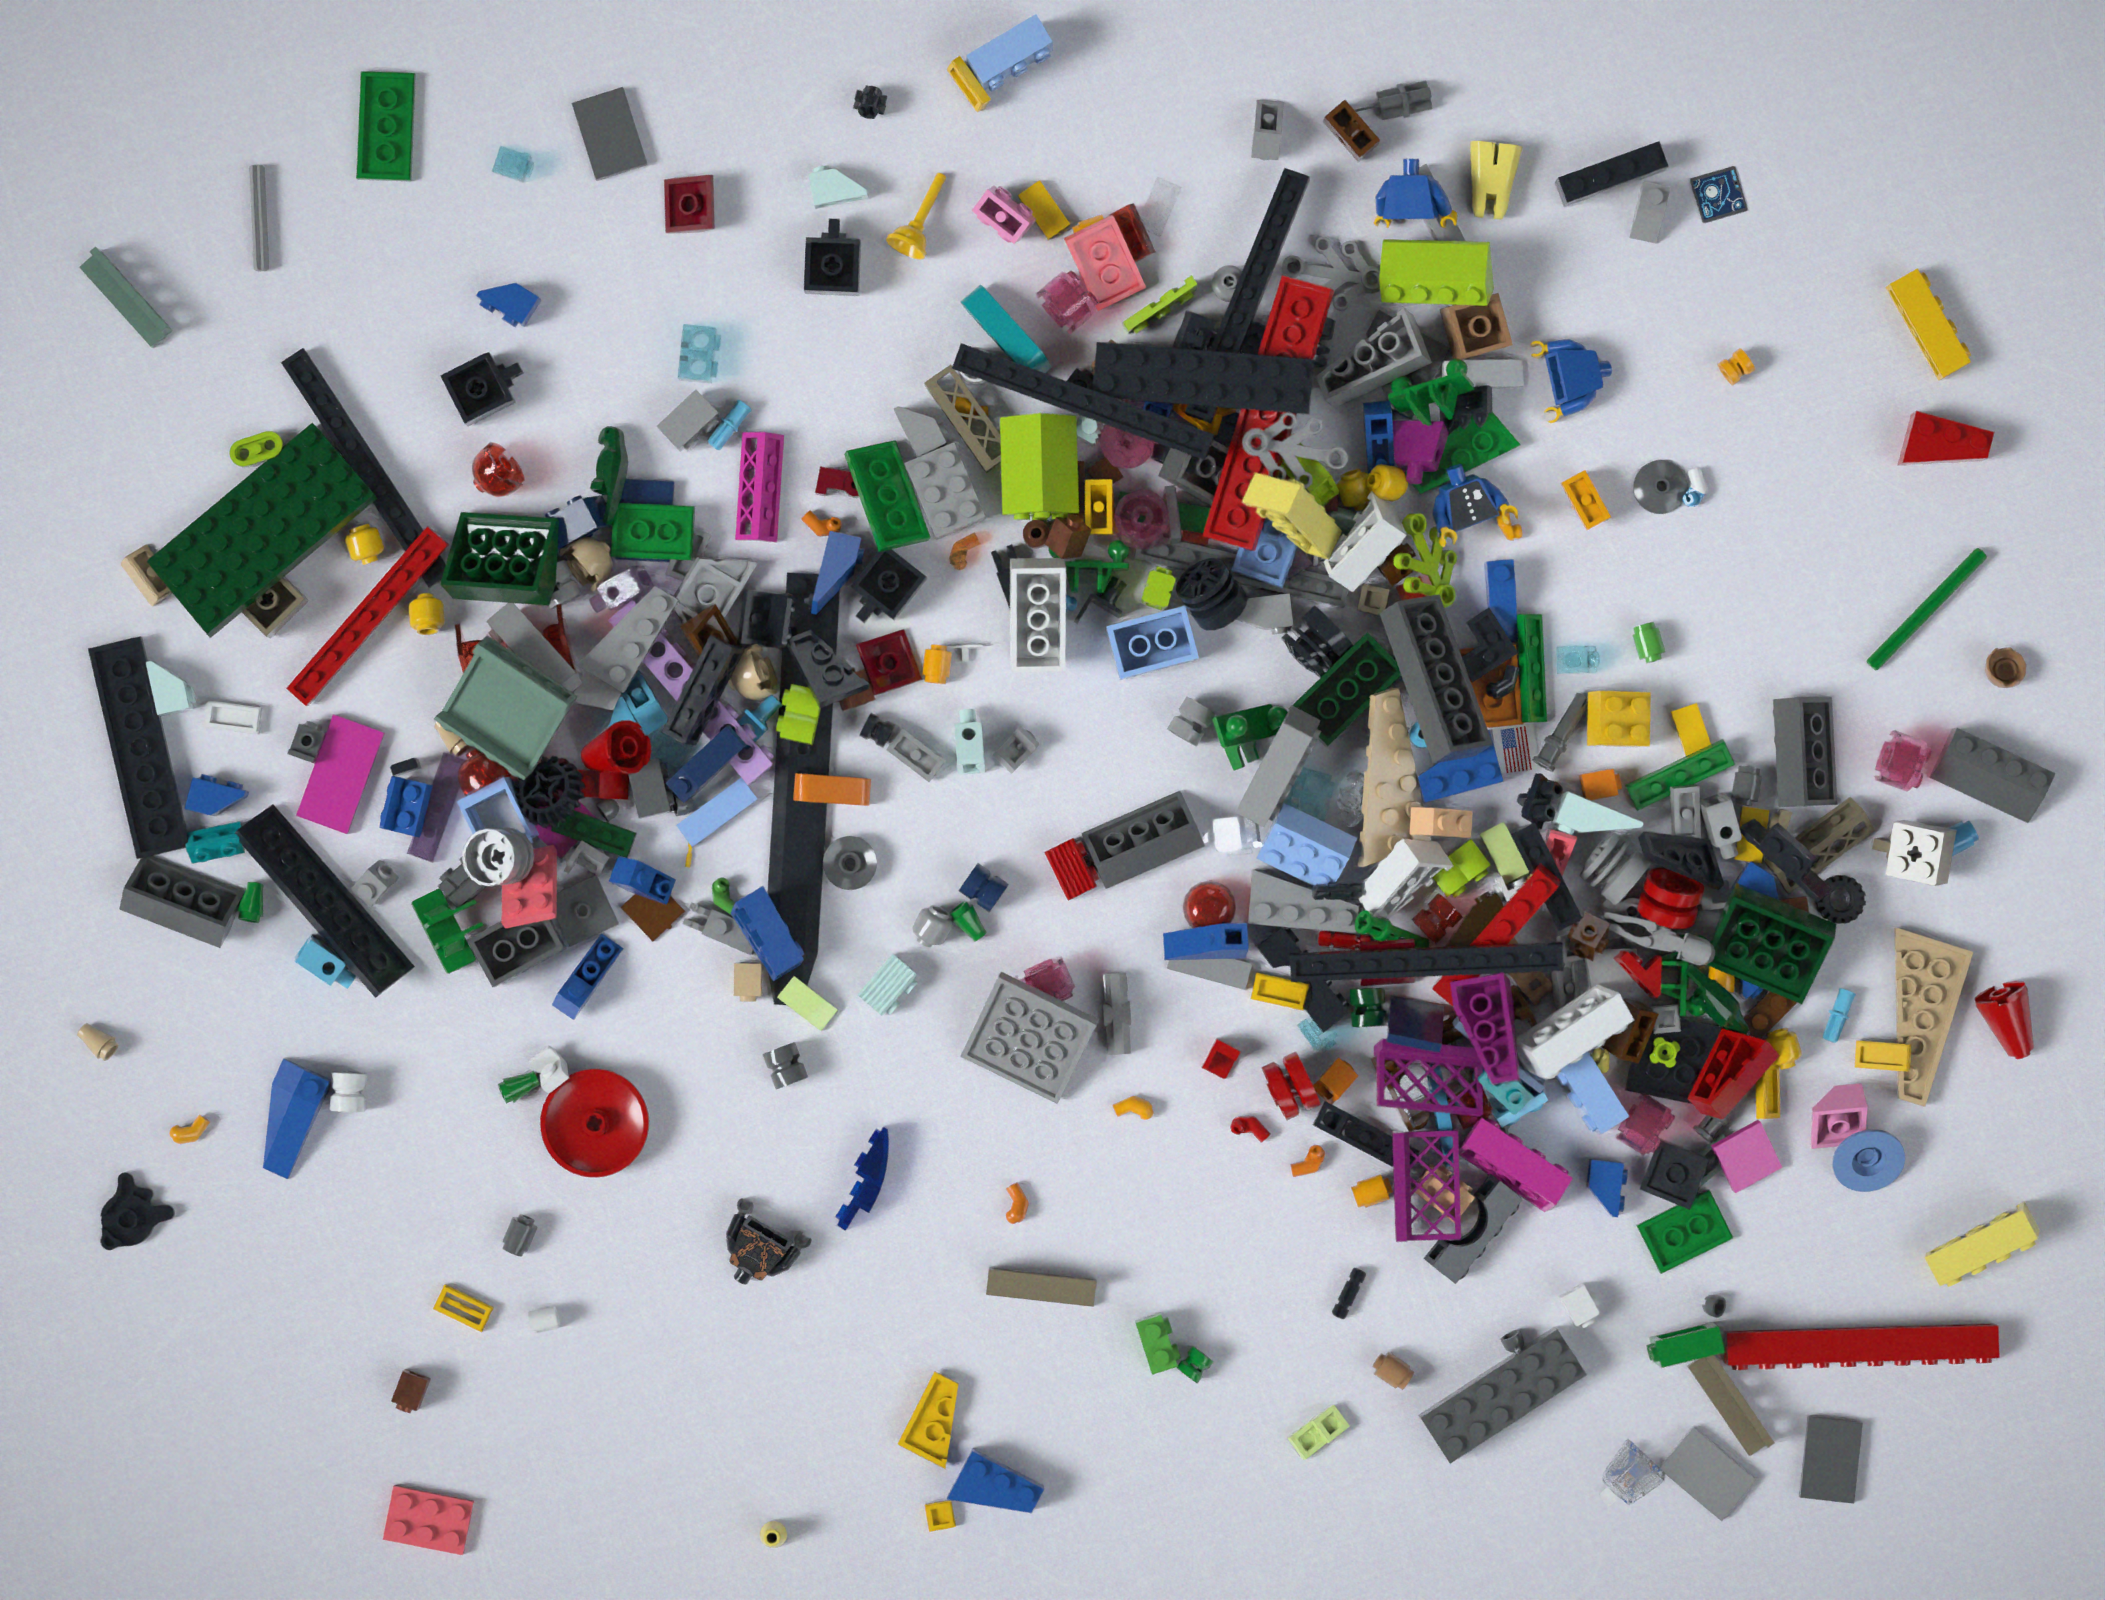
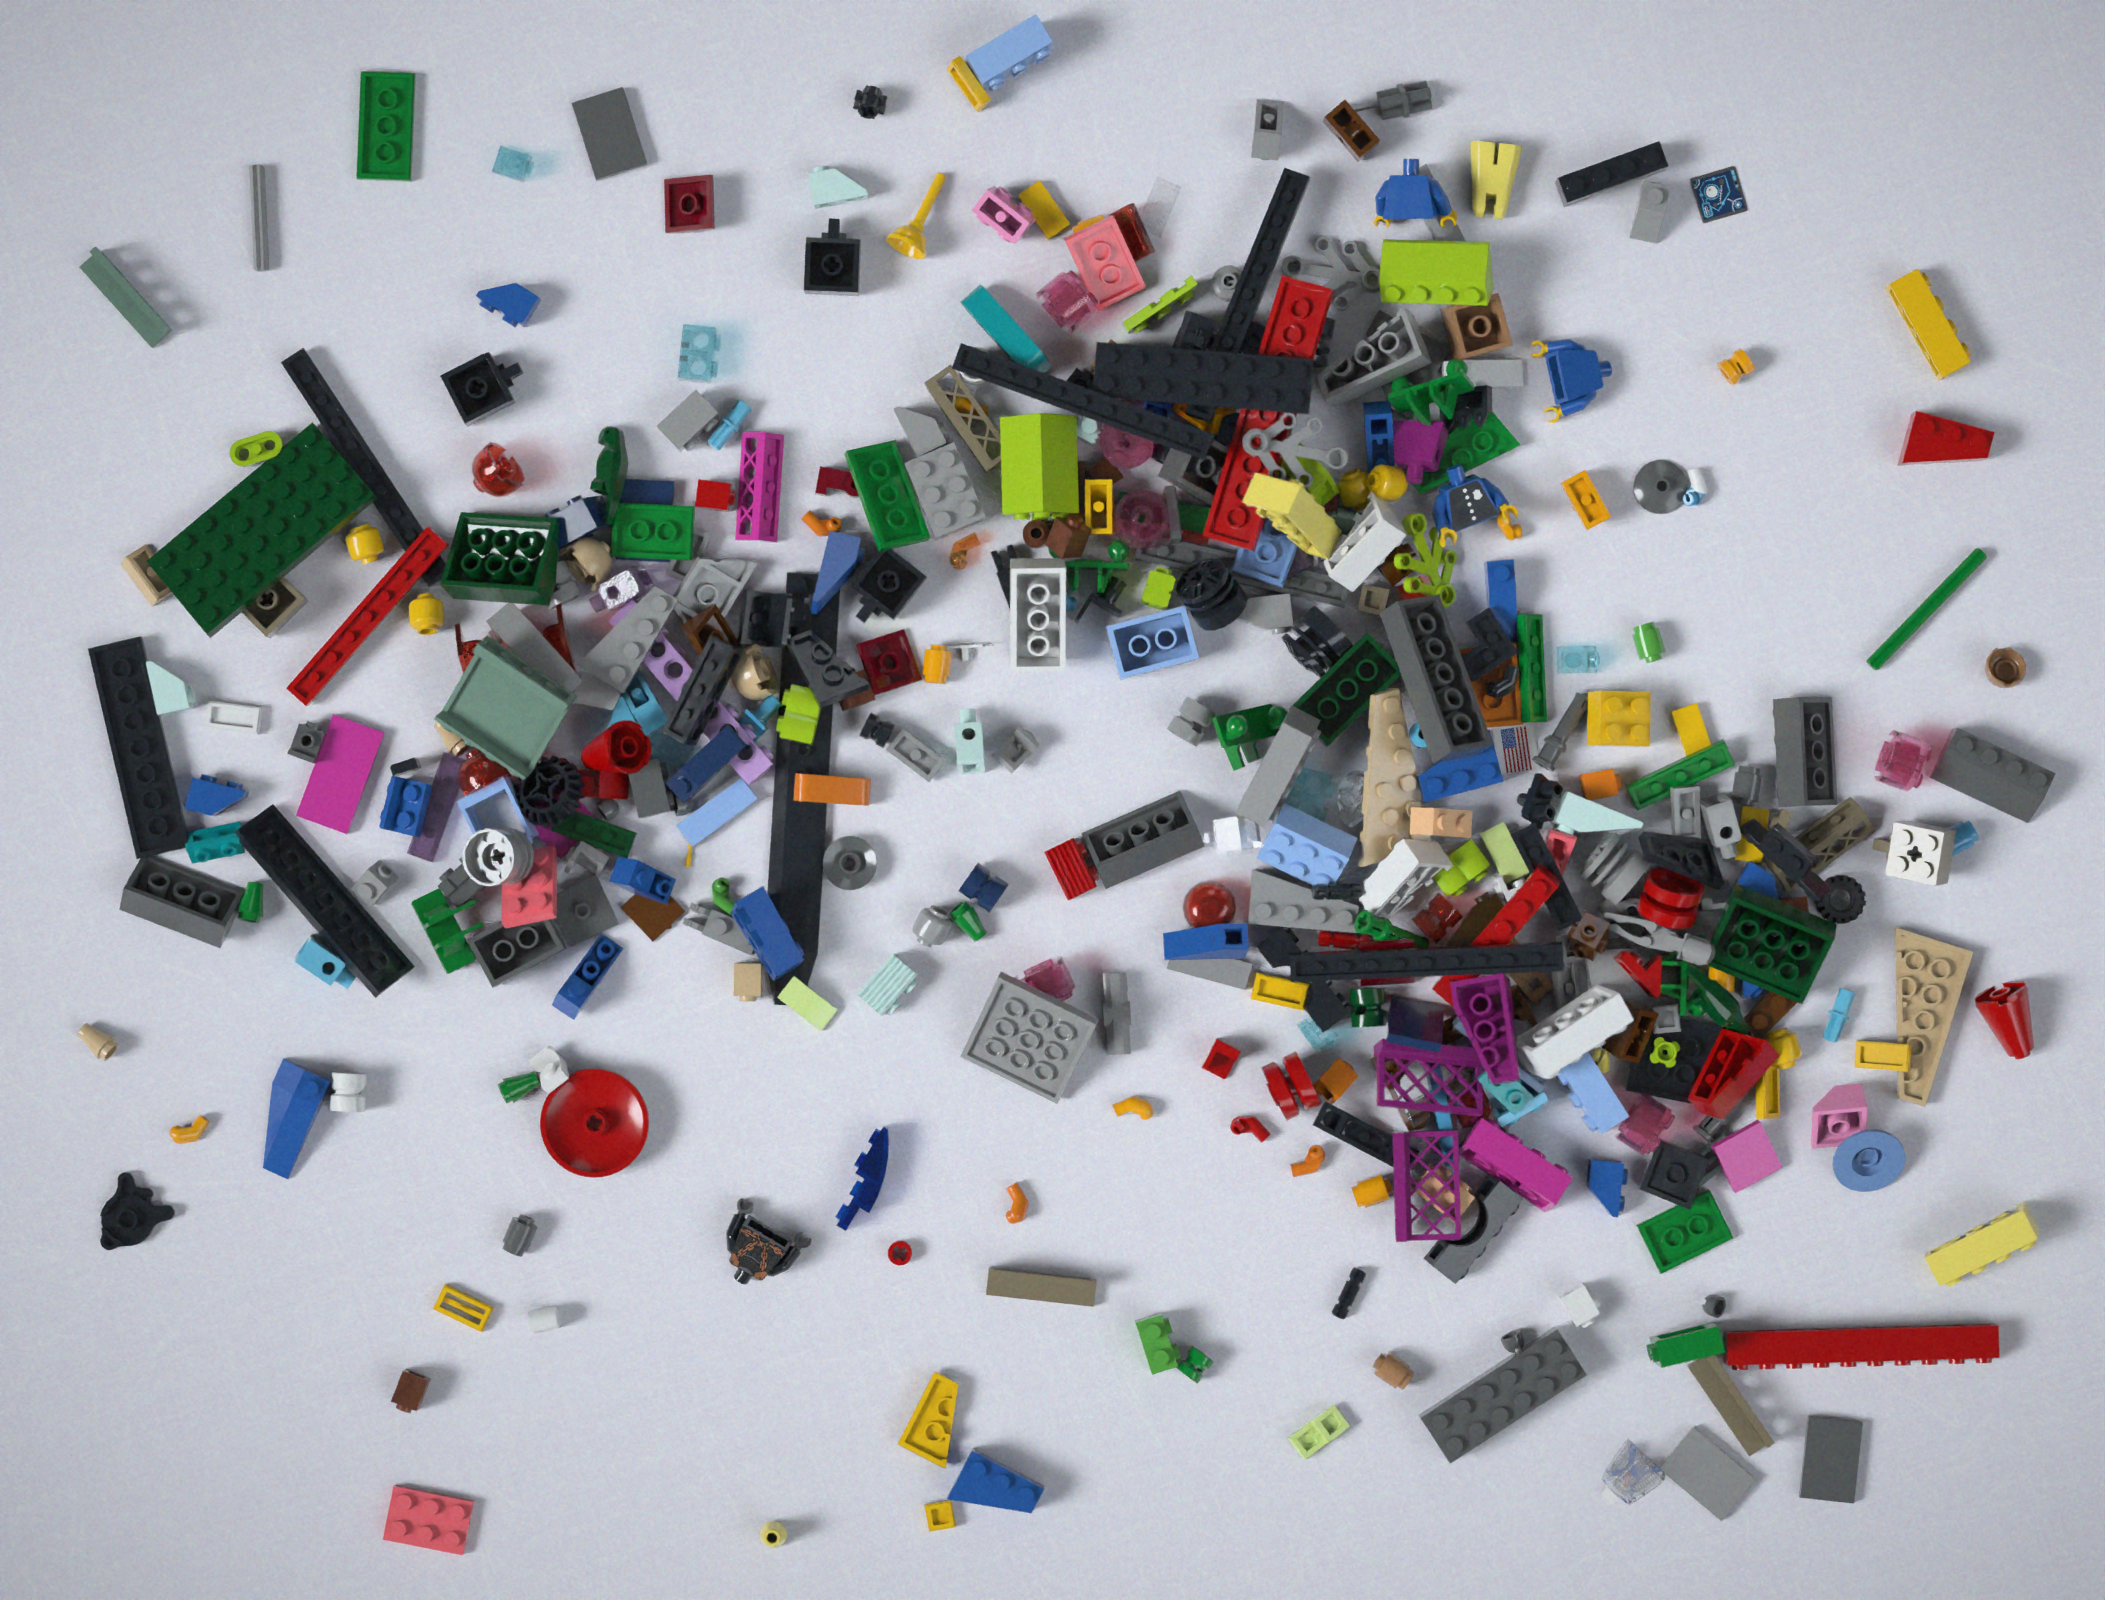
(714, 495): none -> red brick
(785, 1065): dark grey wheel -> none
(899, 1261): none -> red bush

